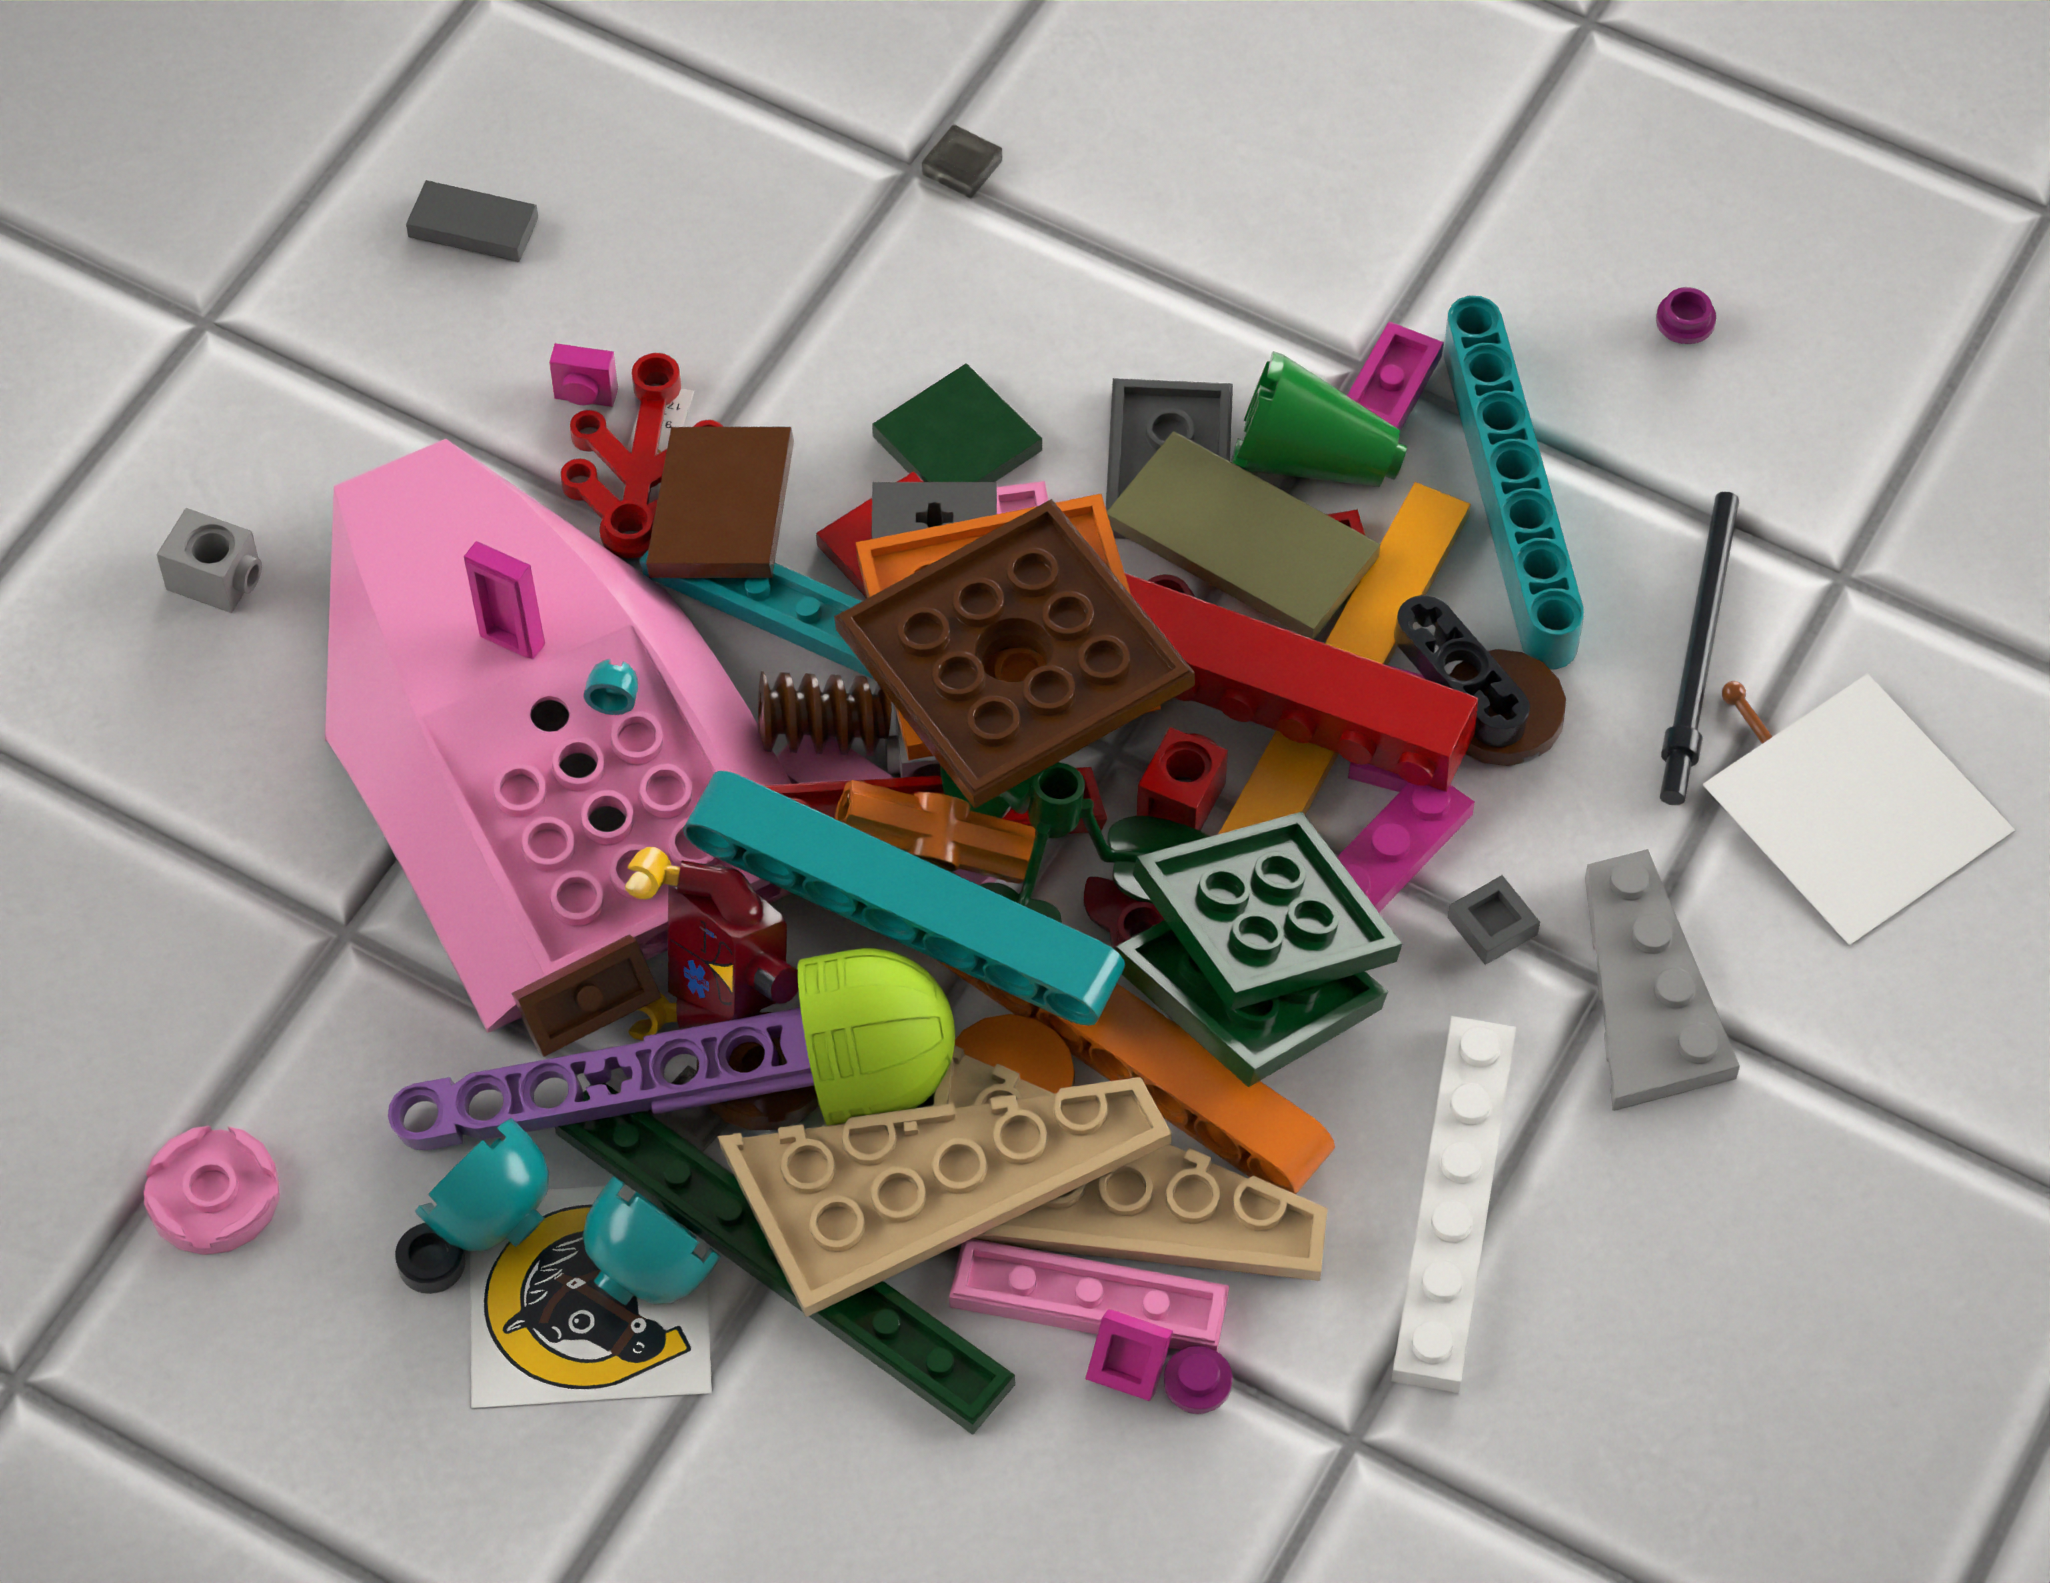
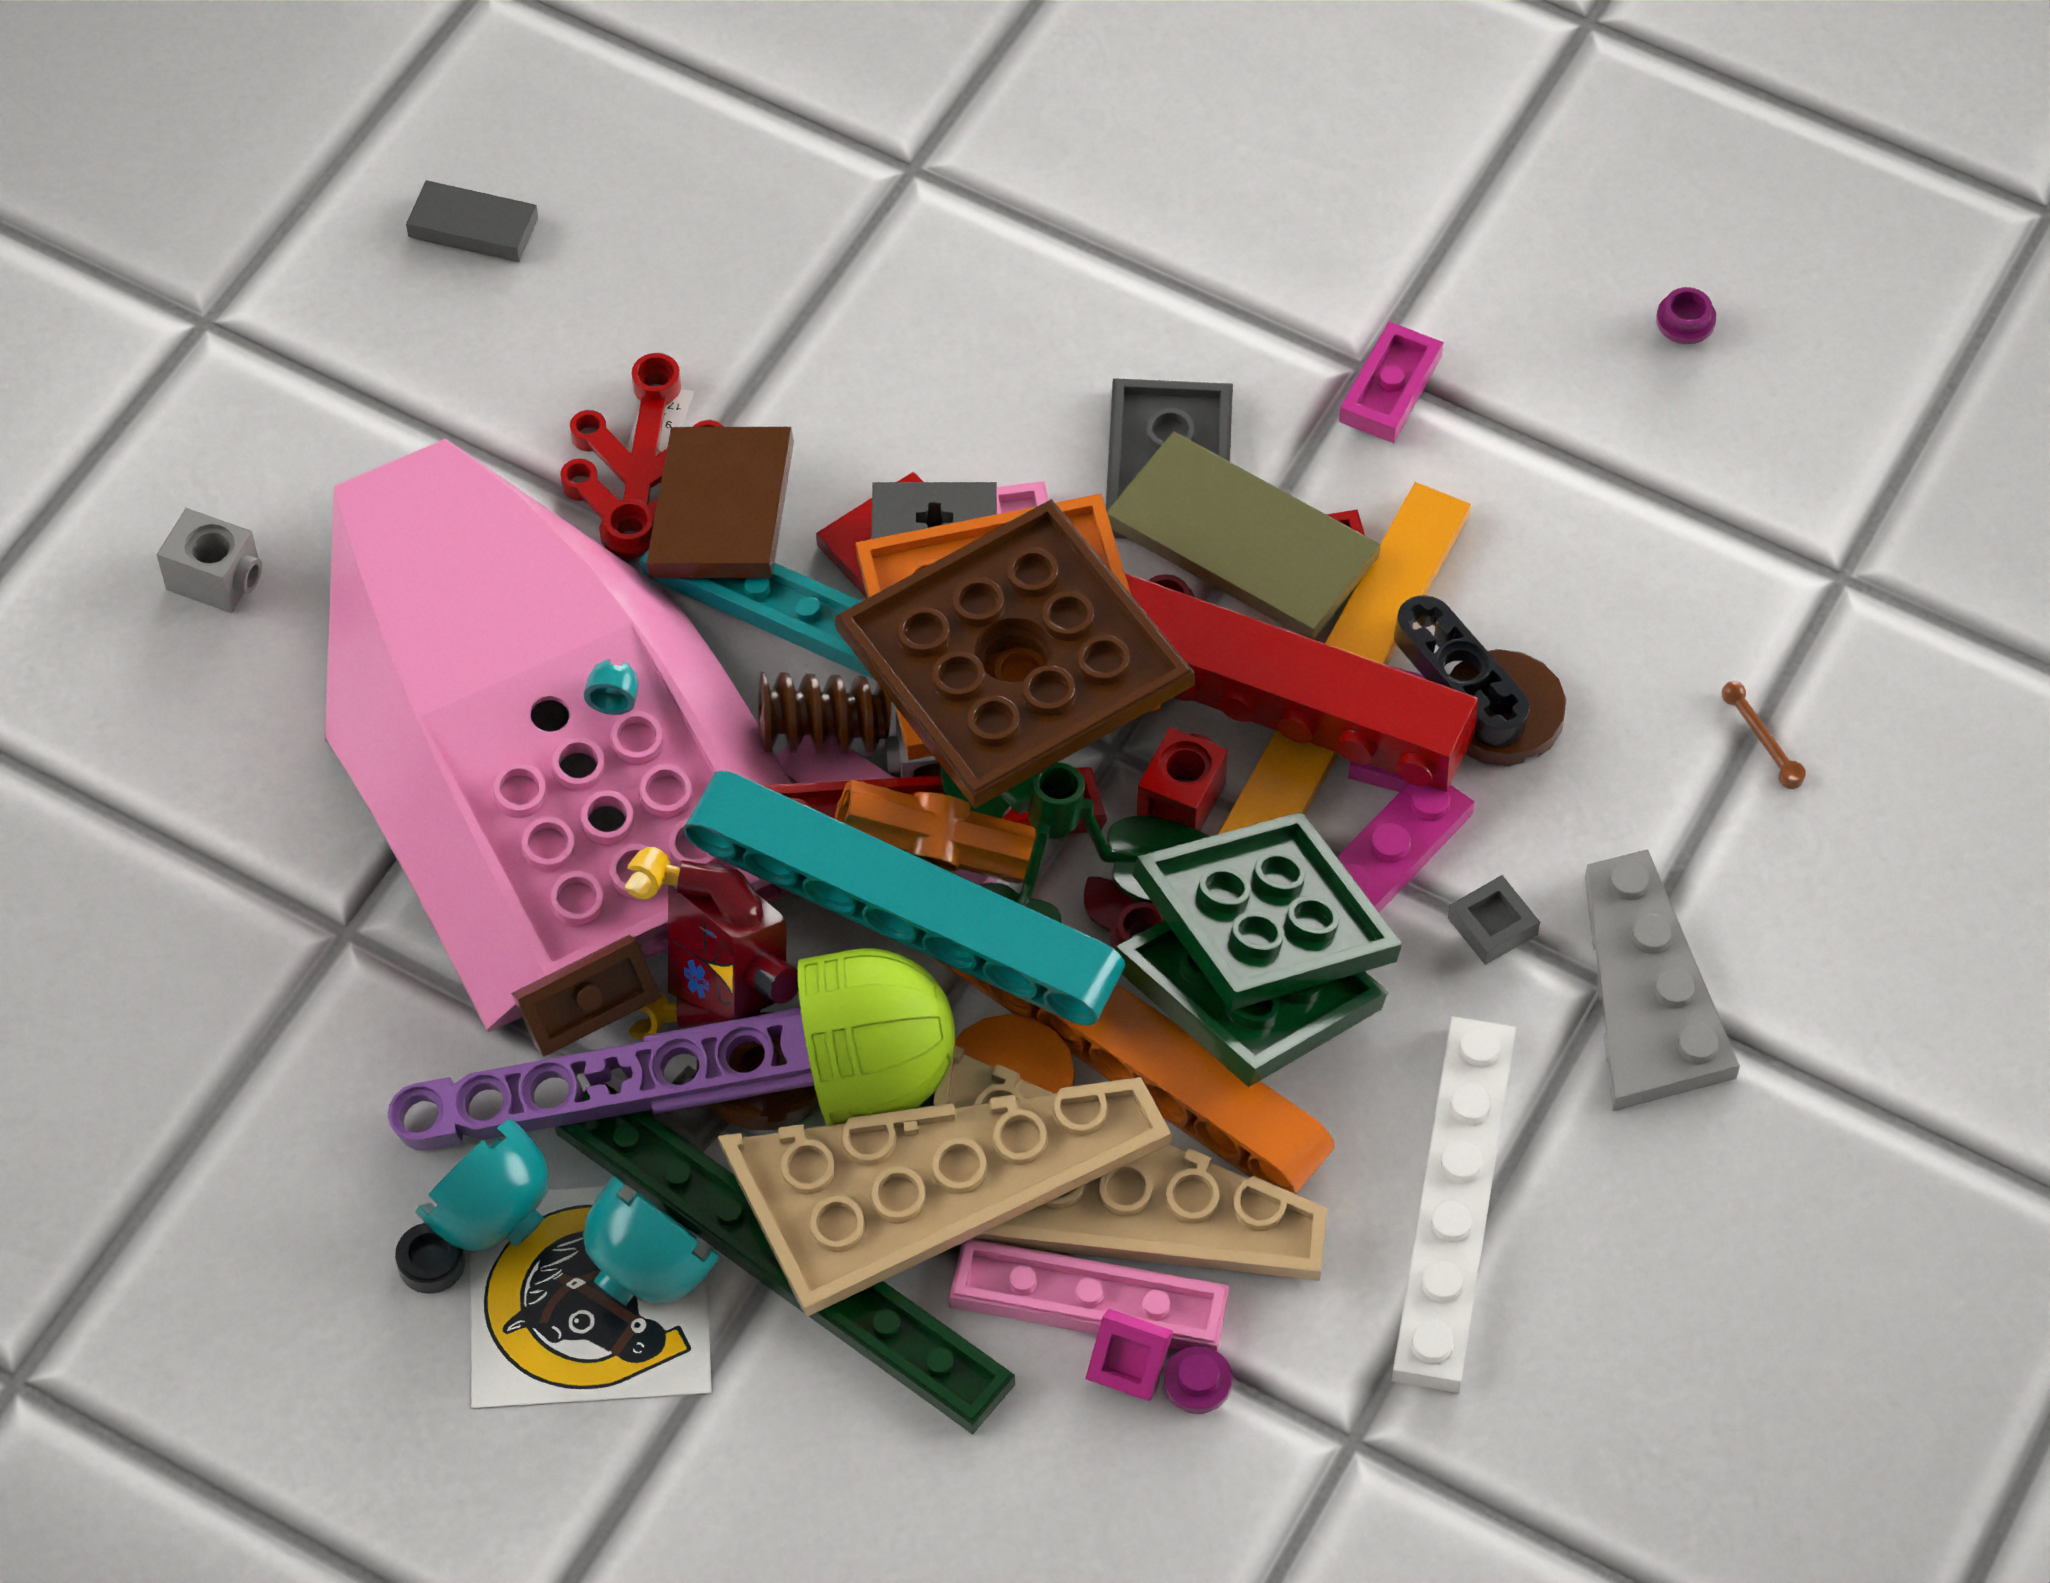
(211, 1190): bright pink tile -> none
(504, 600): dark pink tile -> none
(583, 375): dark pink plate -> none
(957, 432): dark green tile -> none
(962, 161): clear smoke tile -> none
(1314, 431): green cone -> none
(1513, 482): teal beam -> none
(1683, 740): black bar -> none
(1858, 808): white sticker -> none

